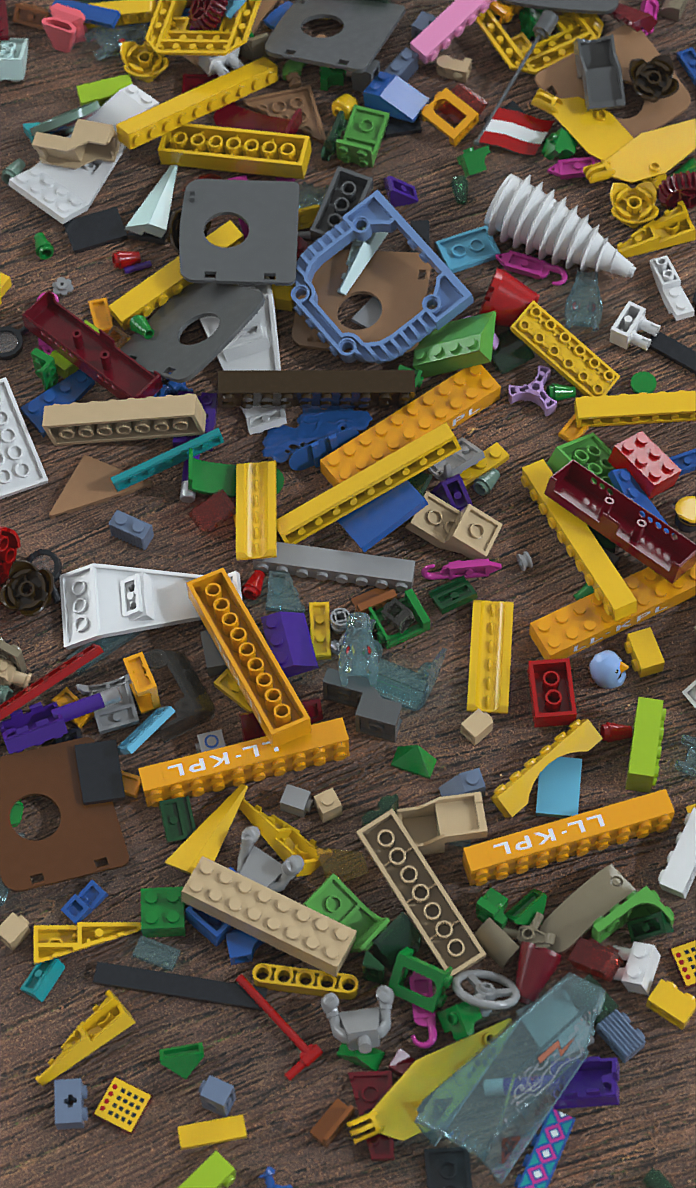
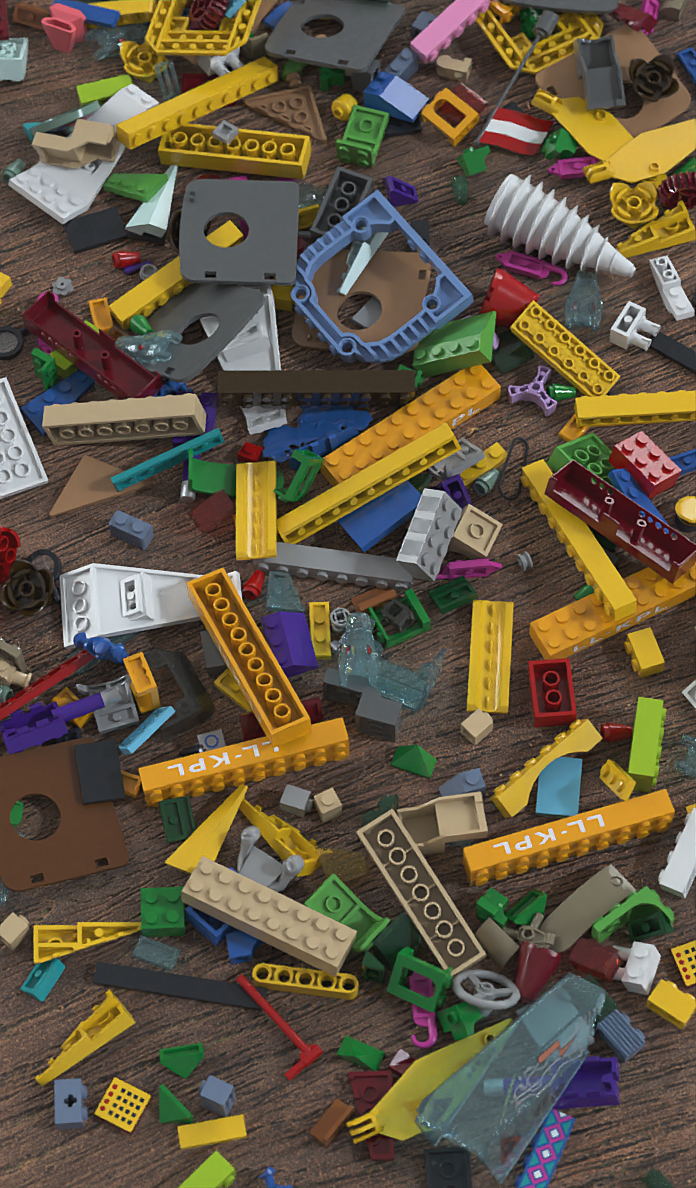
(43, 247): green cone -> none
(85, 902): blue slope -> none
(101, 648): none -> blue piece
(135, 186): none -> bright green wing
(147, 270): none -> light grey plate
(149, 346): none -> clear light blue animal
(171, 1109): none -> green slope
(172, 94): none -> clear light blue tile
(192, 750): none -> black axle
(225, 132): none -> light grey plate
(241, 118): dark red piece -> none
(250, 453): none -> red plate
(307, 460): none -> green panel
(334, 133): clear green slope -> none
(362, 1027): light grey torso -> none
(429, 534): none -> light grey brick
(467, 249): medium azure tile -> none
(505, 465): none -> black piece
(606, 669): light blue piece -> none
(617, 779): none -> yellow plate
(643, 382): green piece -> none

